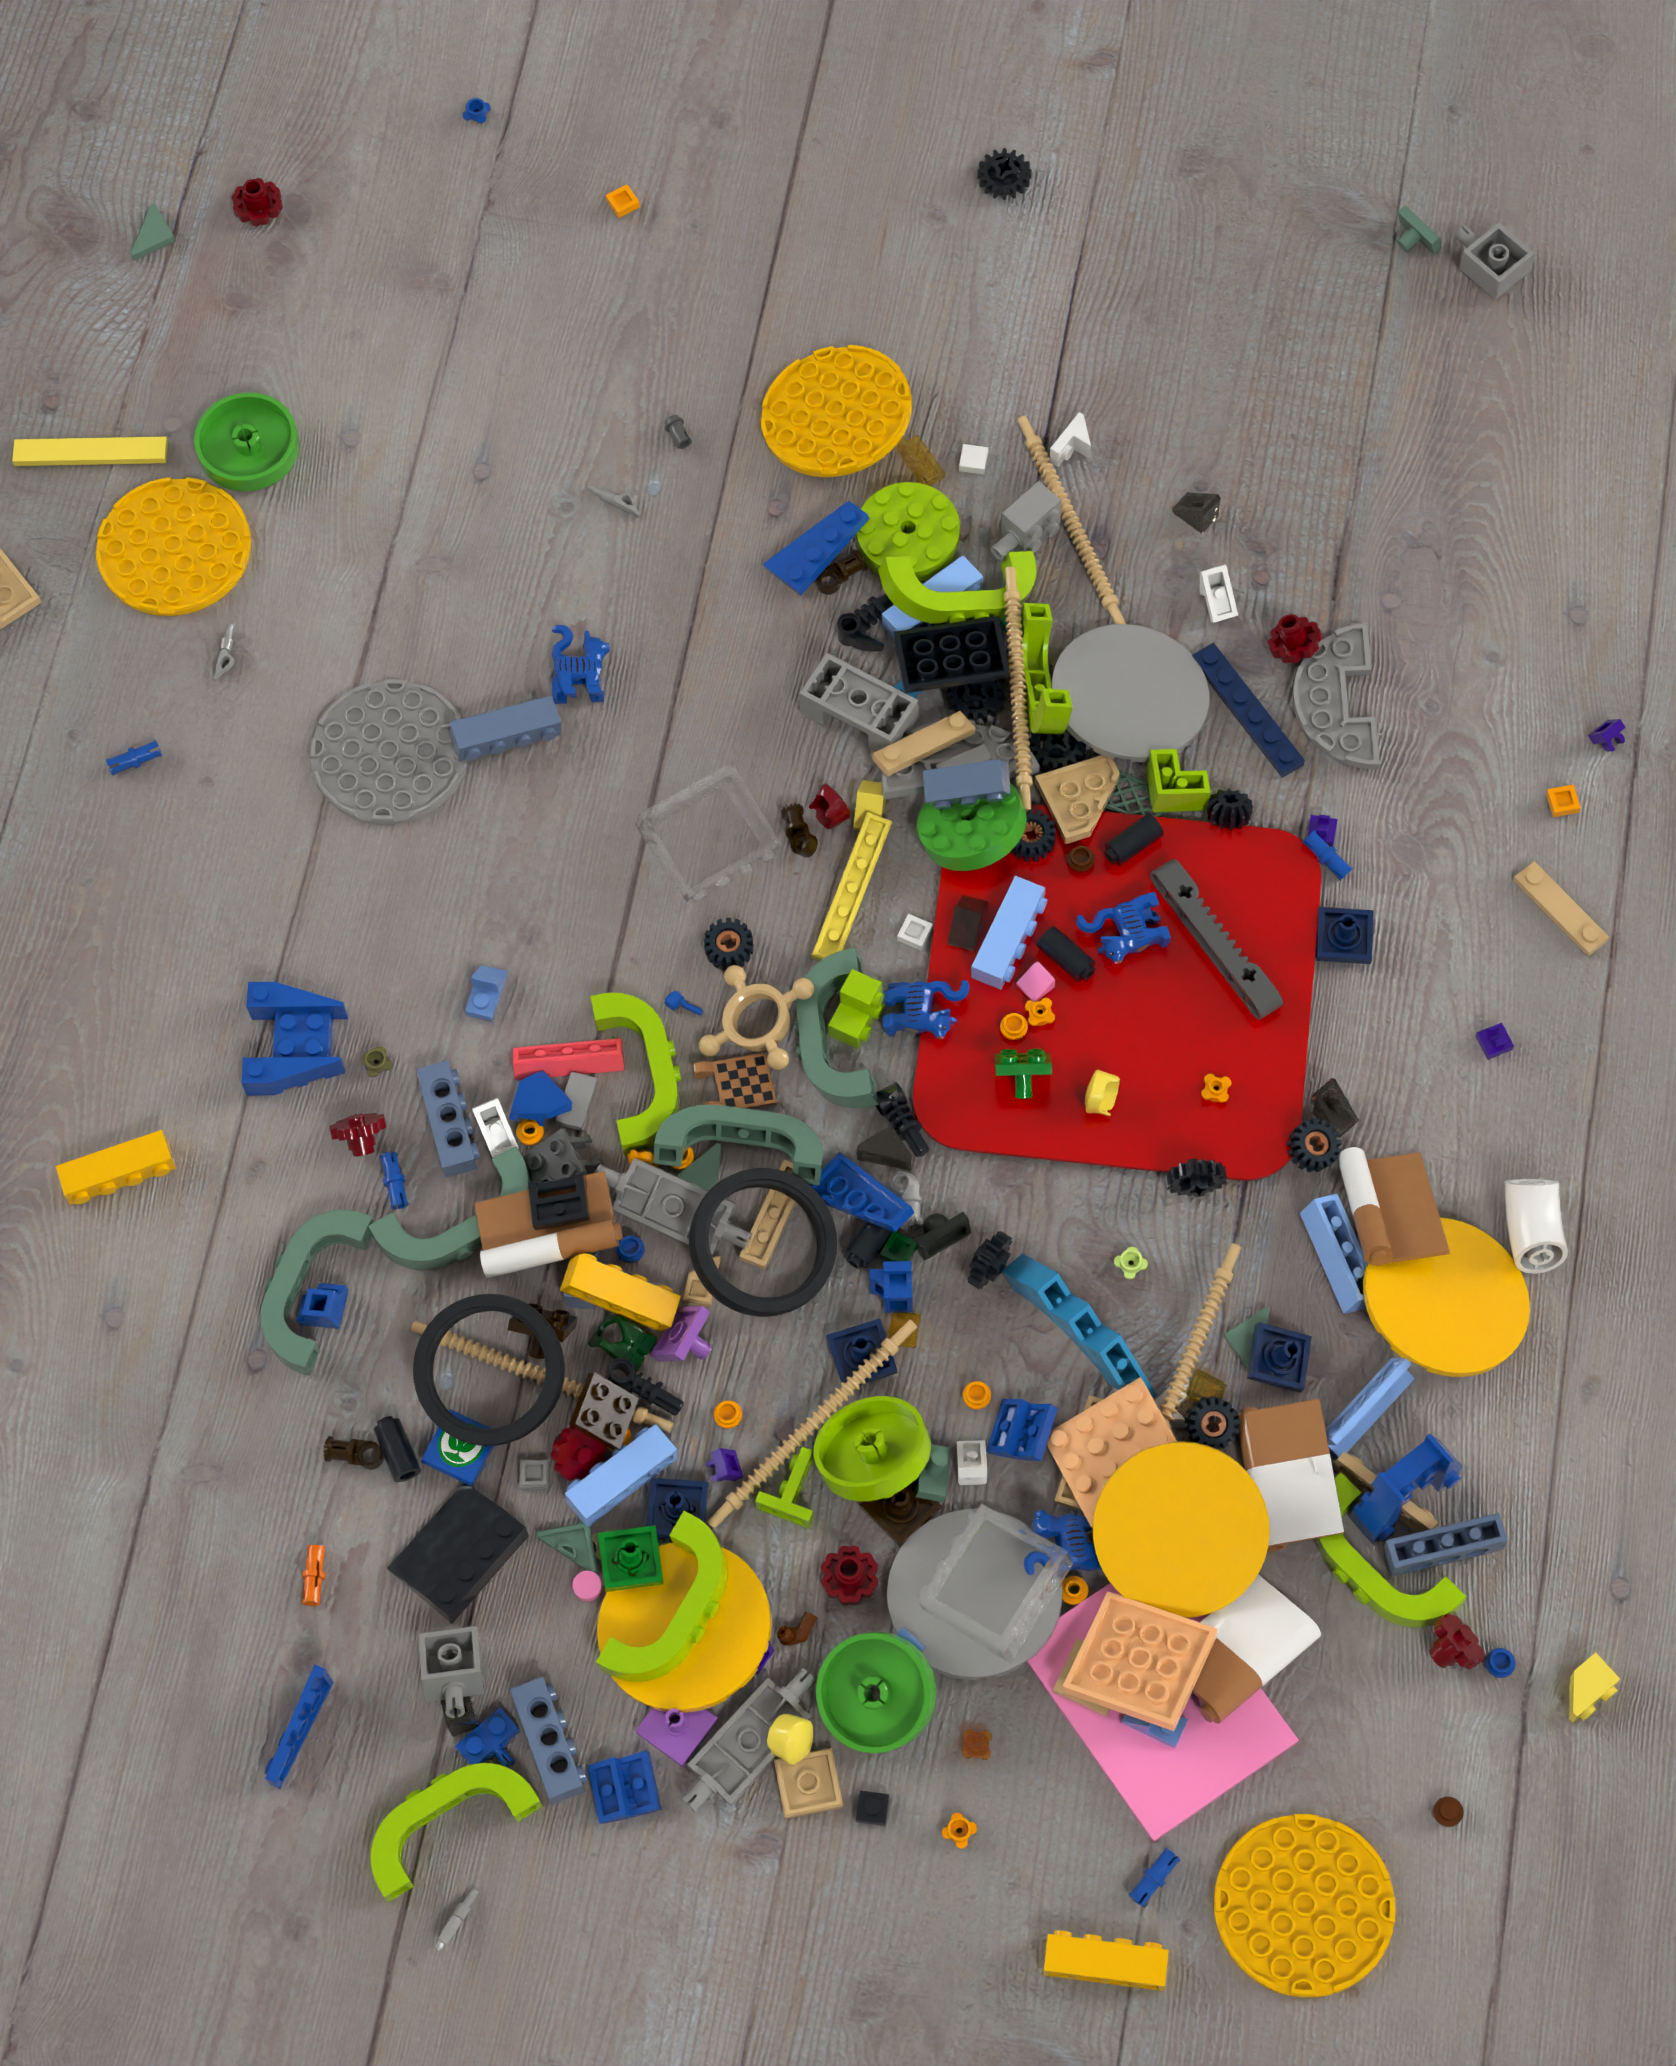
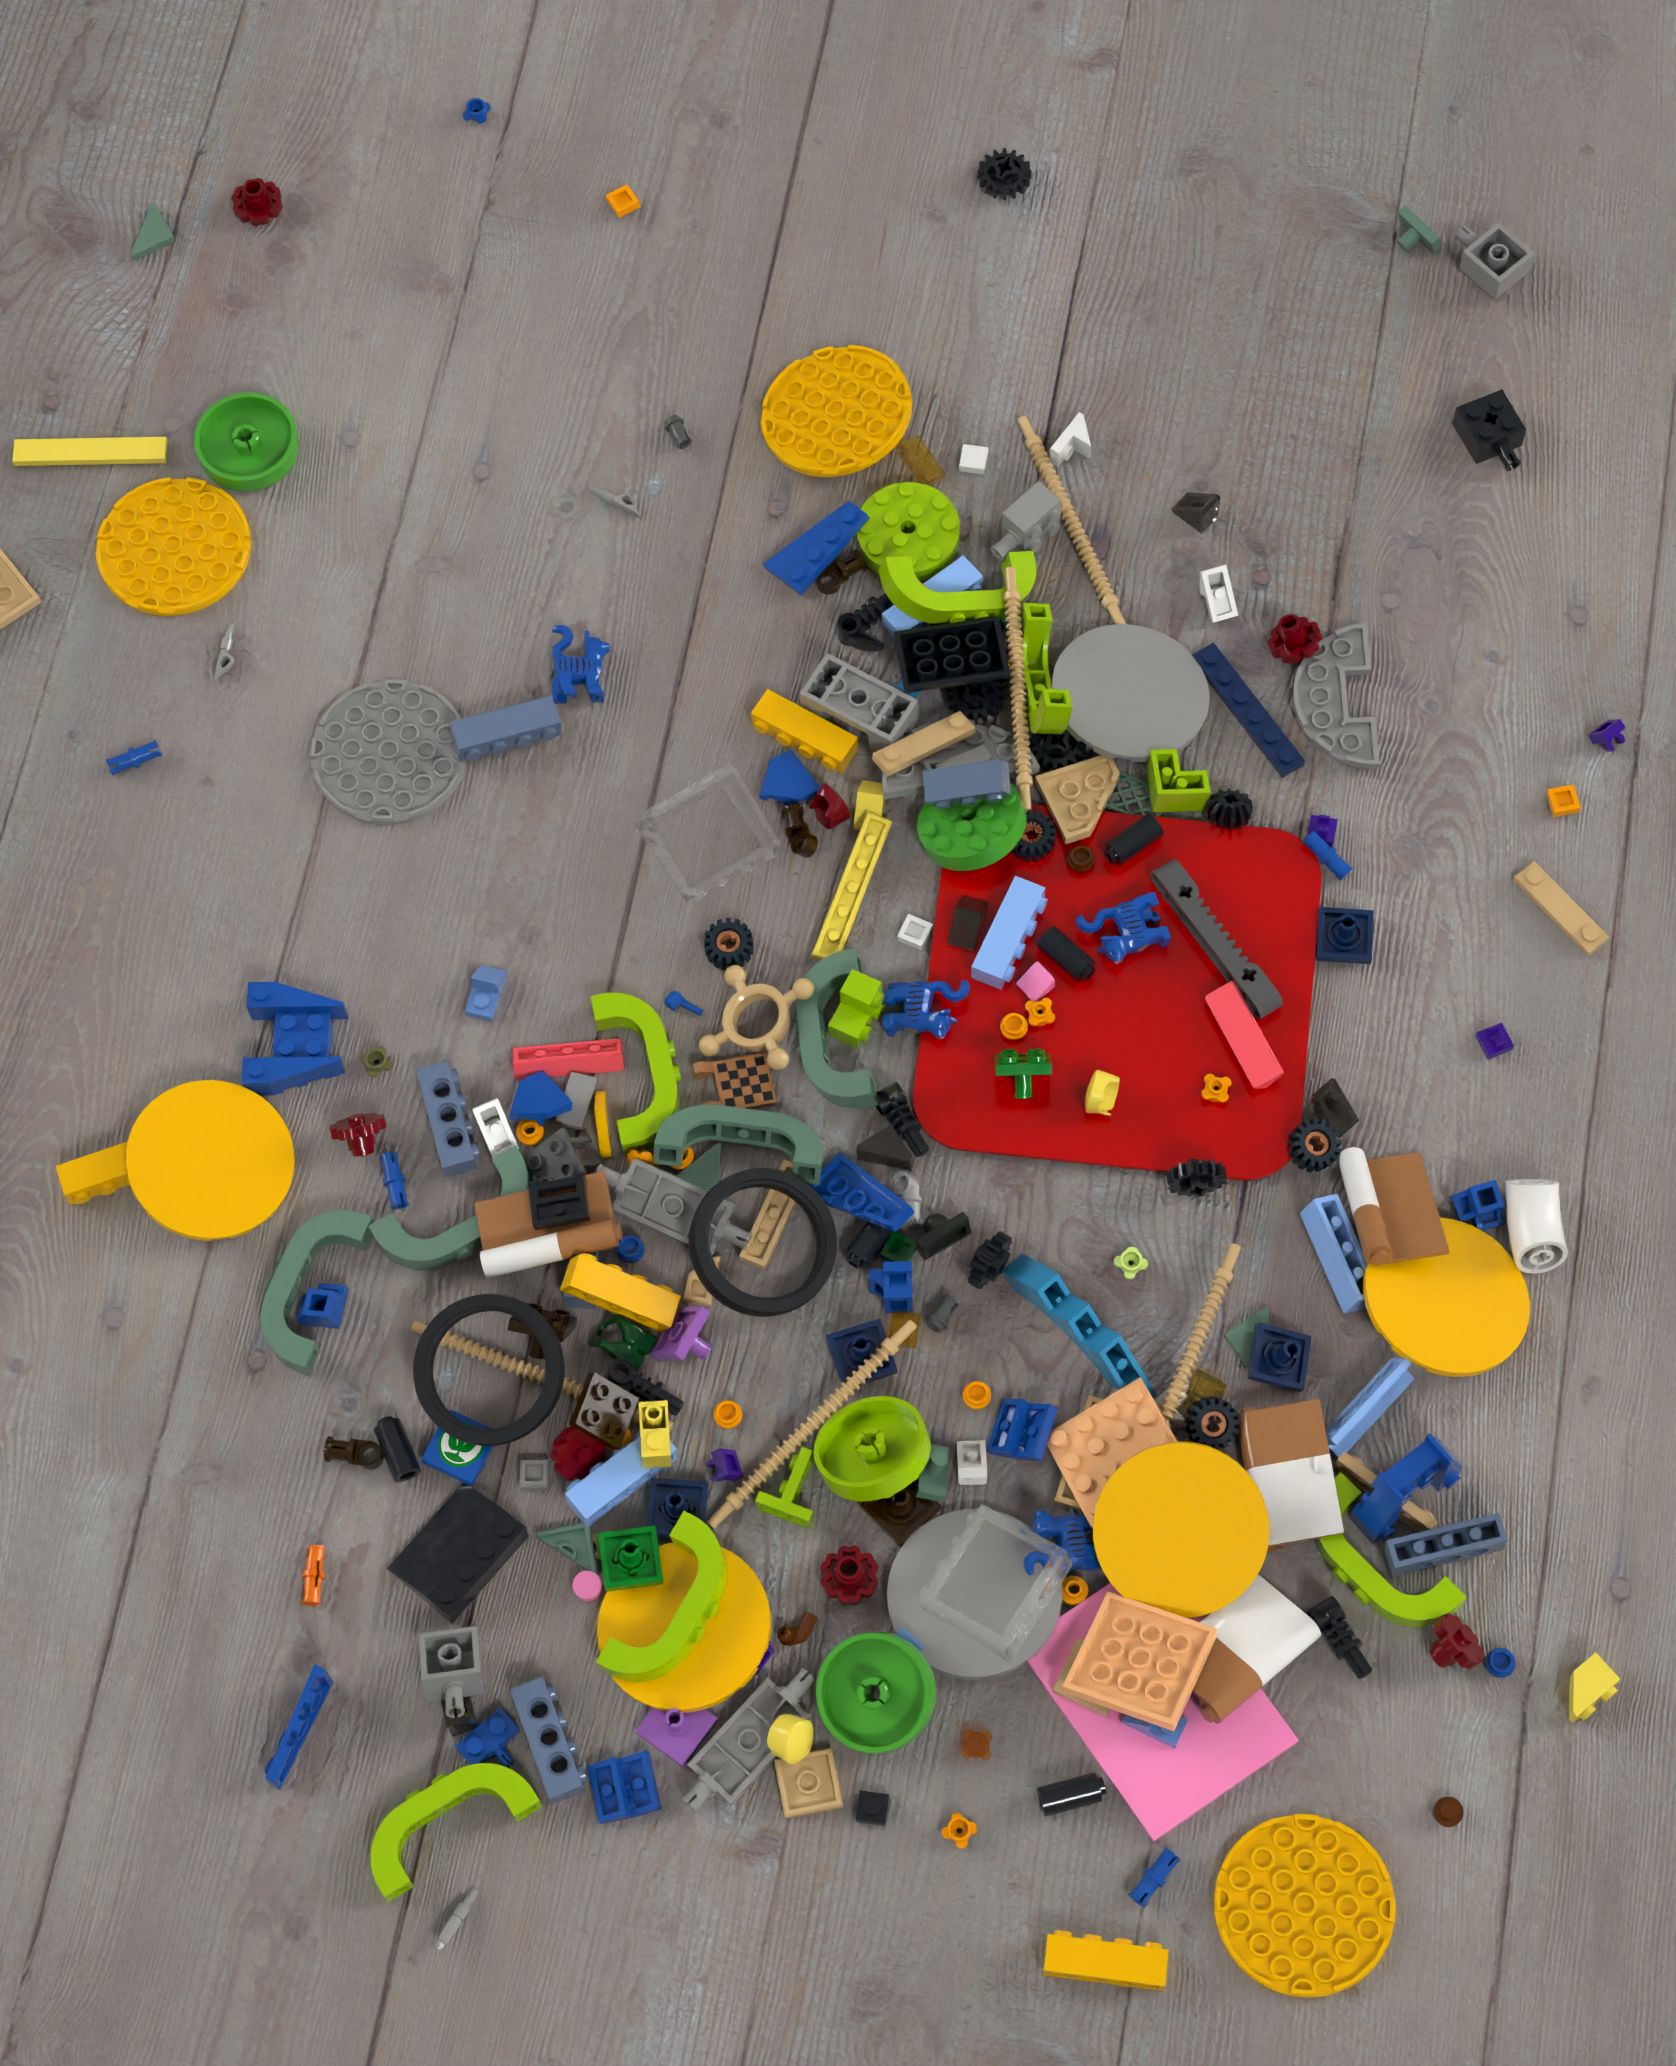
(210, 1160): none -> yellow tile
(602, 1124): none -> yellow tile
(654, 1434): none -> light yellow slope
(788, 780): none -> blue slope
(804, 731): none -> yellow brick
(938, 1319): none -> dark grey pin
(1071, 1794): none -> black brick
(1244, 1035): none -> coral slope
(1328, 1618): none -> black piece
(1481, 1205): none -> blue brick
(1490, 429): none -> black brick

